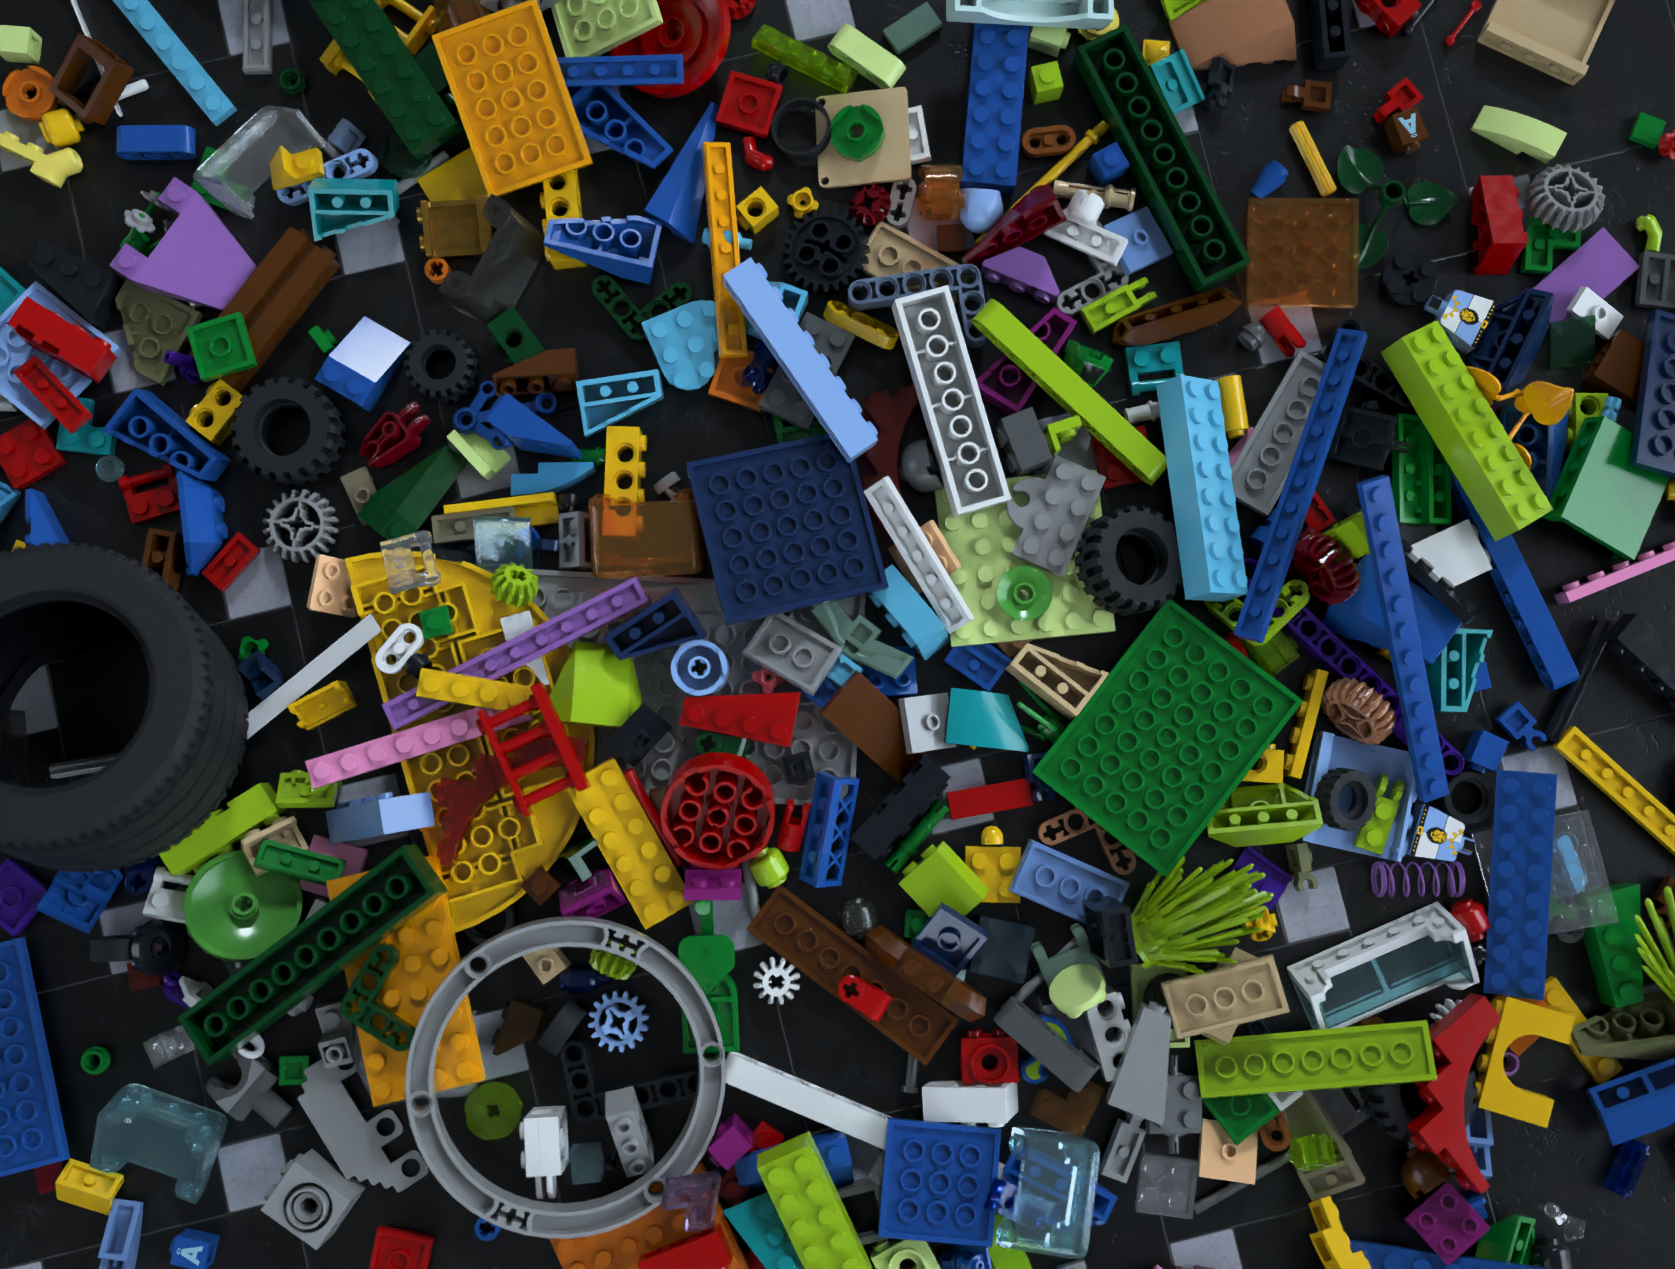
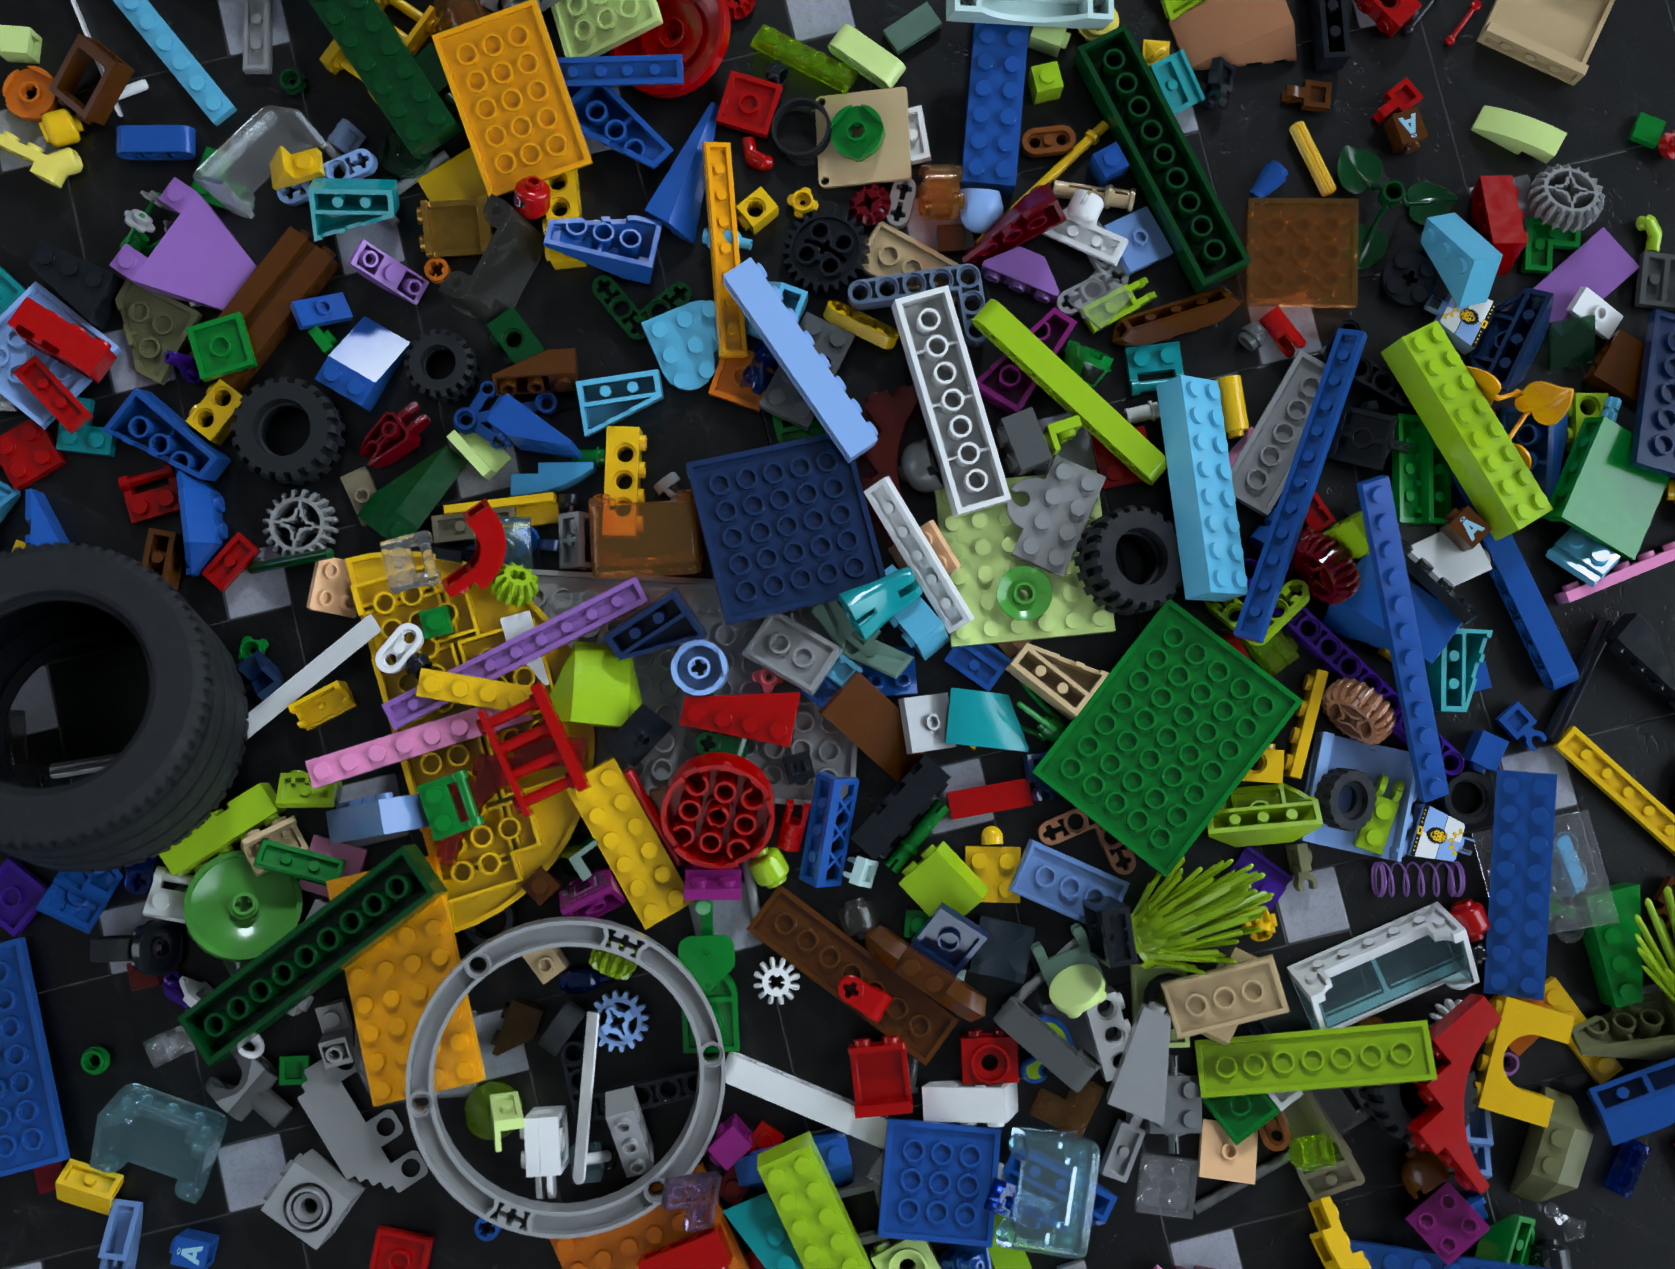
(110, 468): clear light blue plate -> none
(292, 560): none -> dark green bar
(321, 311): none -> blue plate
(370, 1007): dark green beam -> none
(387, 272): none -> medium lavender slope
(441, 808): none -> green plate
(488, 553): none -> red arch
(505, 1115): none -> yellowish green panel
(532, 198): none -> red head
(582, 1156): none -> white piece
(863, 871): none -> light aqua tile
(878, 601): none -> teal piece
(880, 1077): none -> red panel
(1100, 298): none -> clear piece
(1461, 258): none -> medium azure wedge
(1464, 528): none -> reddish brown brick
(1553, 1155): none -> olive wedge
(1582, 556): none -> medium azure plate

